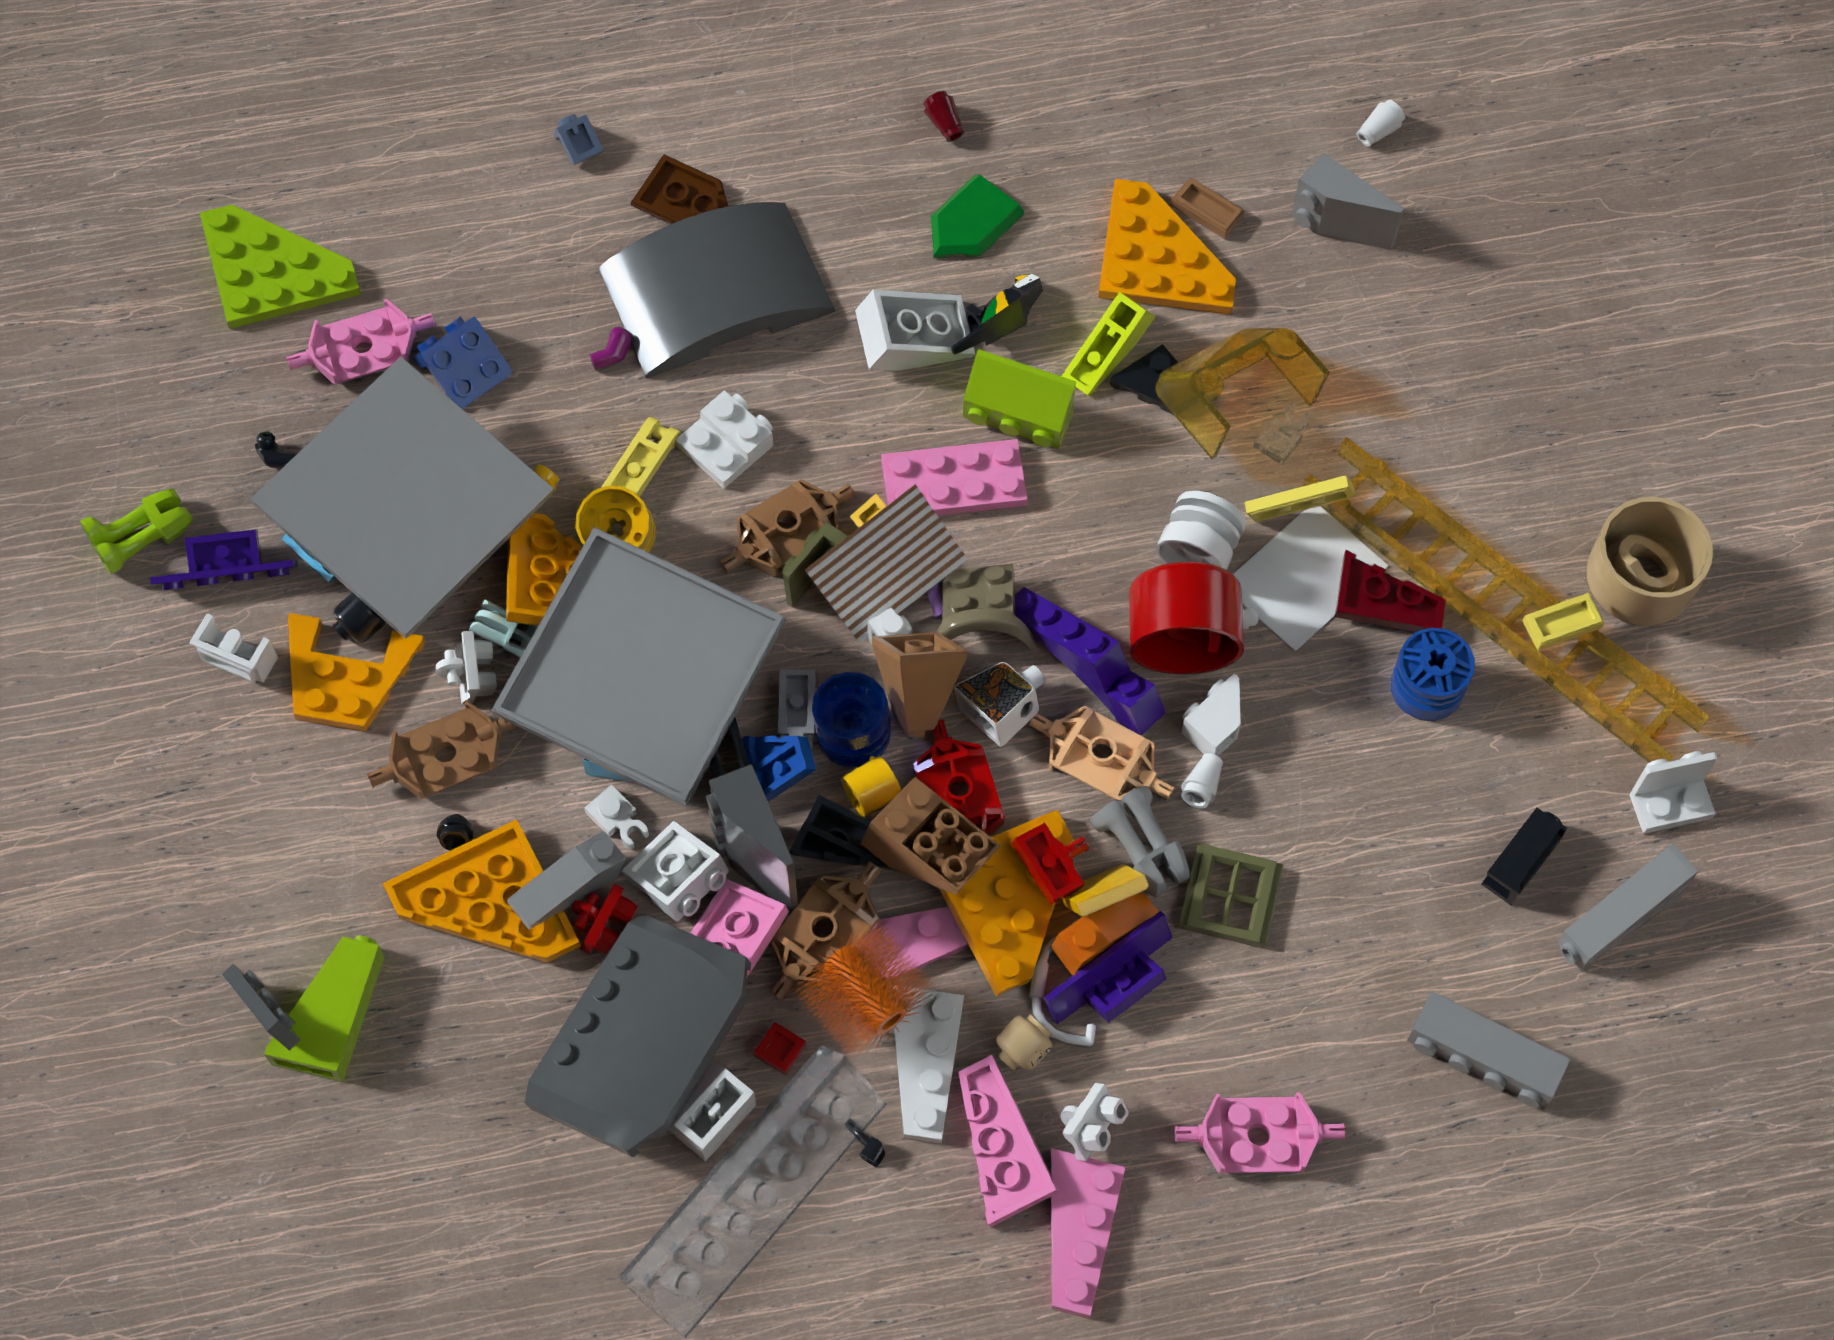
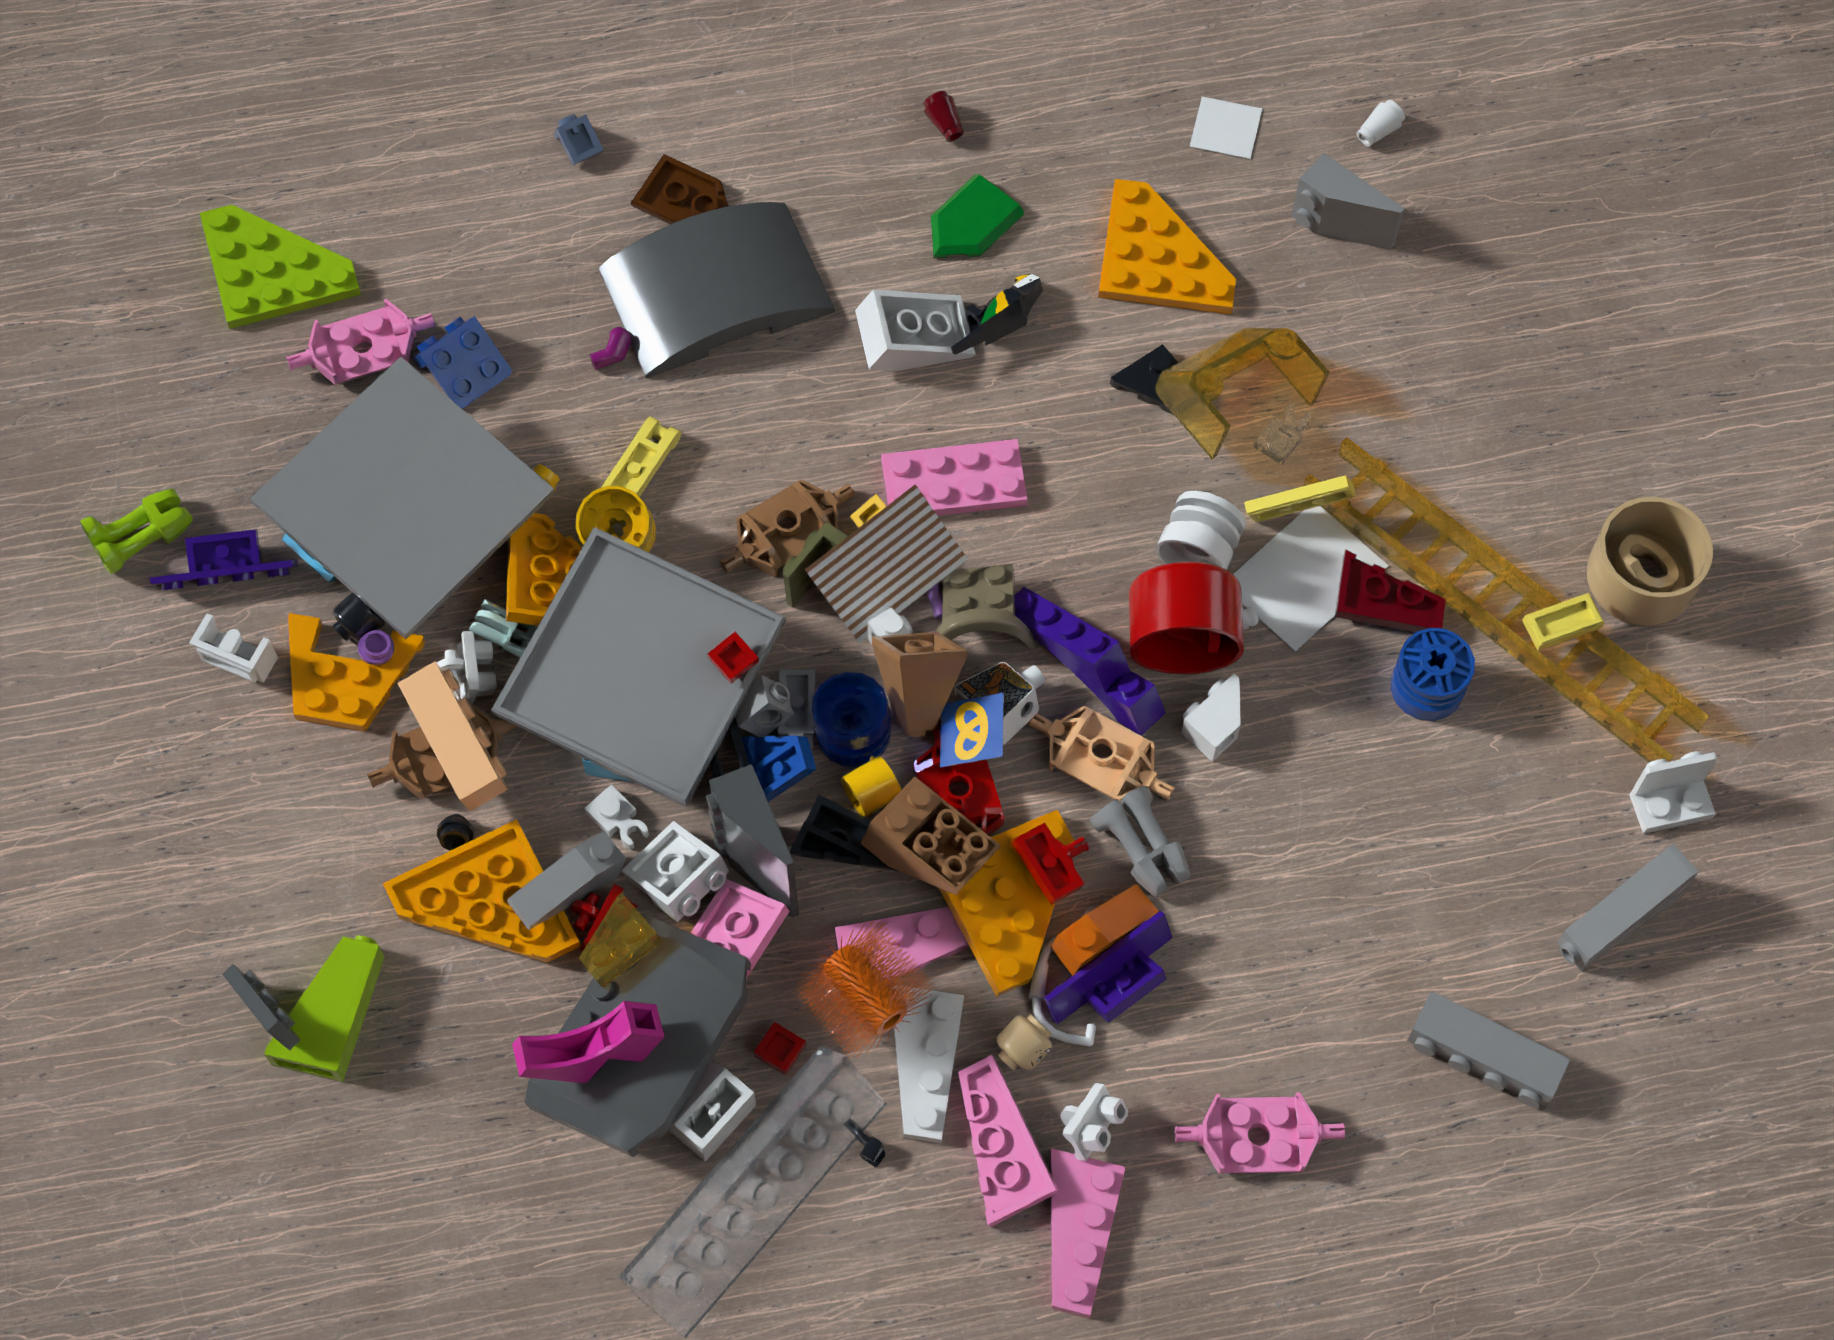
(270, 451): black arm -> none
(376, 647): none -> medium lavender plate
(453, 736): none -> light nougat brick
(576, 1055): none -> dark pink arch
(618, 942): none -> clear yellow wing
(726, 438): white plate -> none
(733, 657): none -> red plate
(764, 707): none -> light grey brick
(829, 898): medium nougat plate -> none
(972, 730): none -> sticker
(1019, 399): lime slope -> none
(1106, 890): yellow tile -> none
(1108, 343): neon yellow slope -> none
(1199, 887): olive piece -> none
(1202, 783): white cone -> none
(1207, 208): medium nougat tile -> none
(1226, 127): none -> white sticker
(1524, 855): black window -> none

